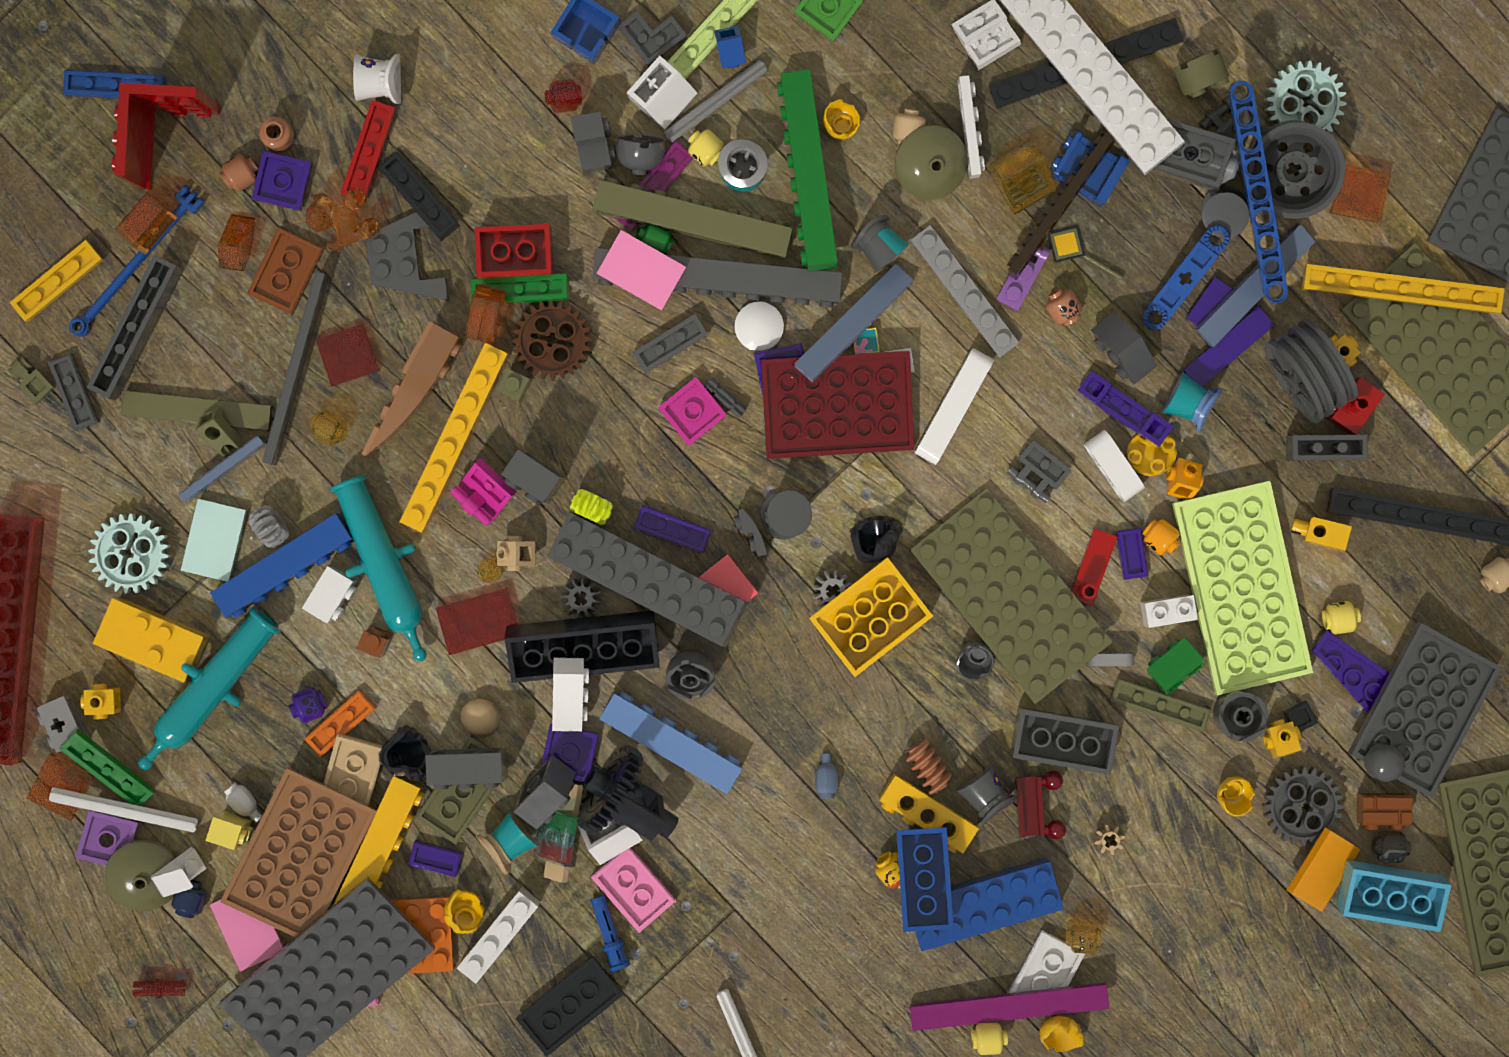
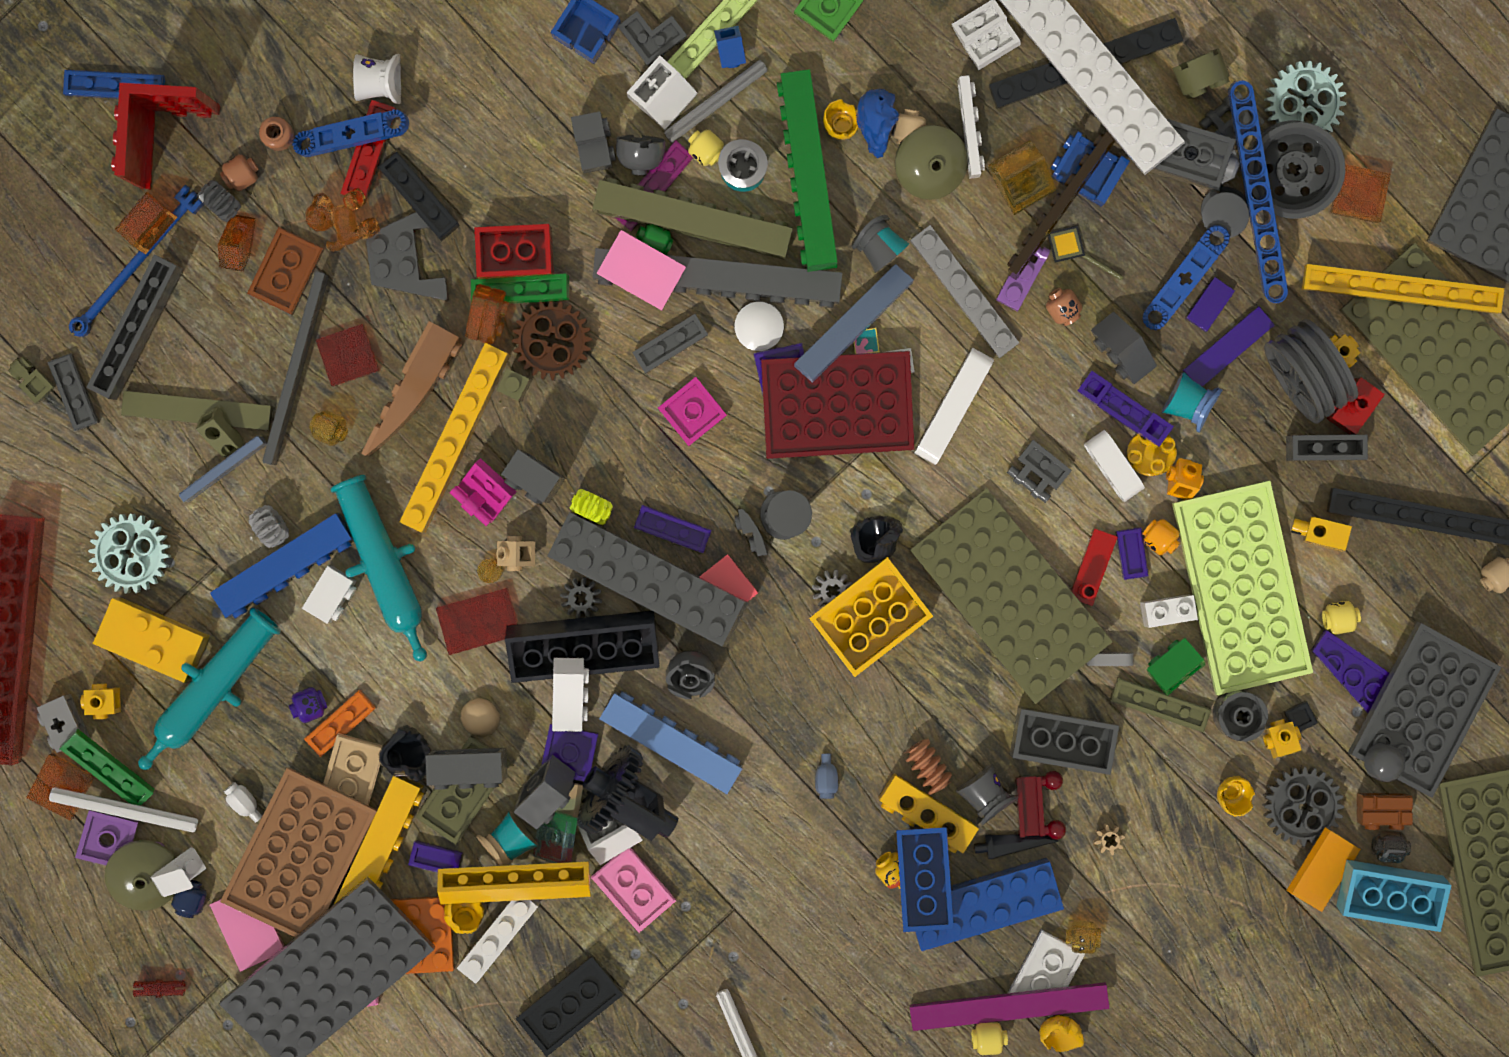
(56, 281): yellow plate -> none
(214, 540): light aqua tile -> none
(219, 200): none -> dark grey gear
(229, 830): light yellow brick -> none
(282, 181): dark purple plate -> none
(366, 128): none -> blue piece
(374, 641): dark orange brick -> none
(513, 882): none -> yellow brick
(563, 96): clear red head -> none
(613, 945): blue pin -> none
(725, 397): dark grey axle -> none
(876, 119): none -> blue piece
(975, 661): dark grey hair -> none
(1007, 844): none -> black bar
(1249, 290): sand blue tile -> none

